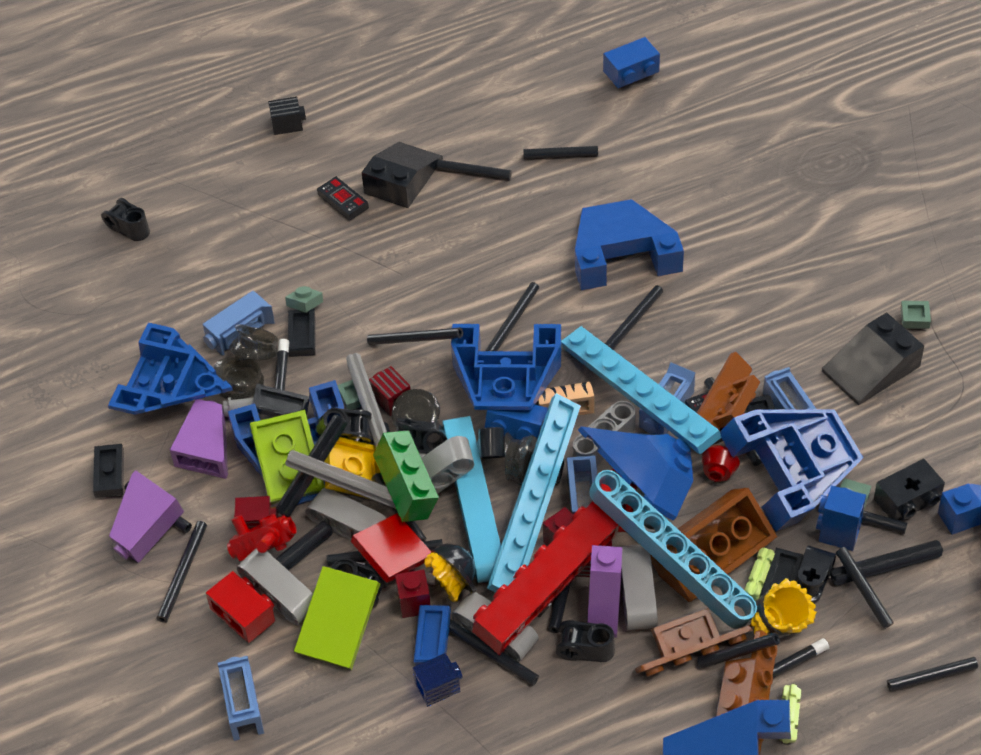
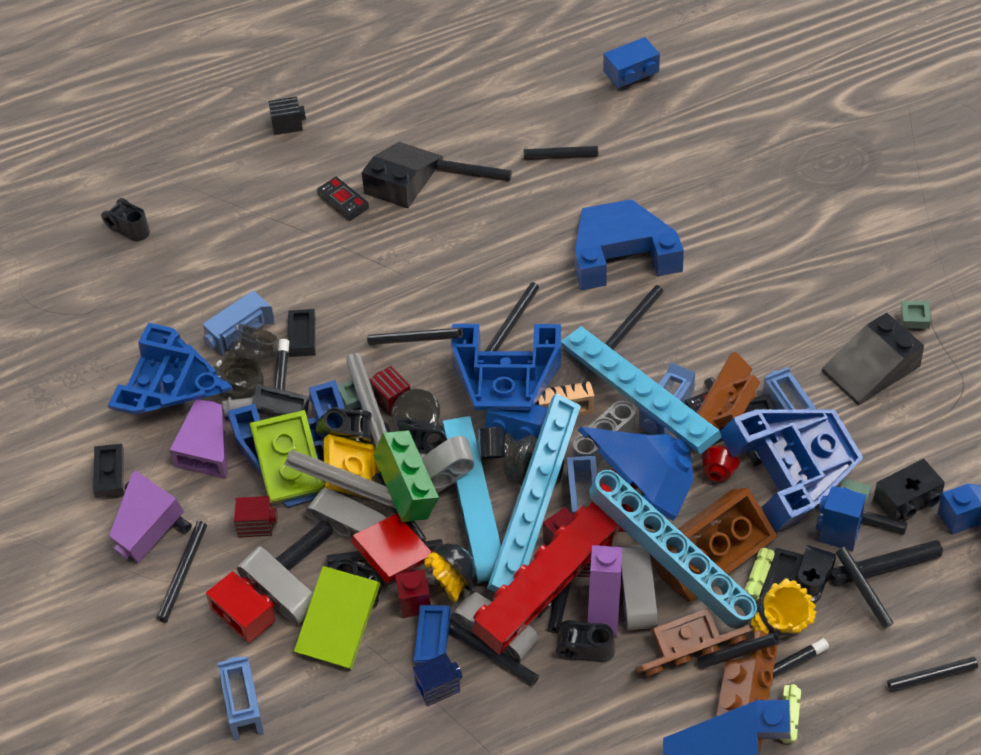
(269, 534): red piece -> none
(304, 299): sand green plate -> none
(320, 451): black axle -> none

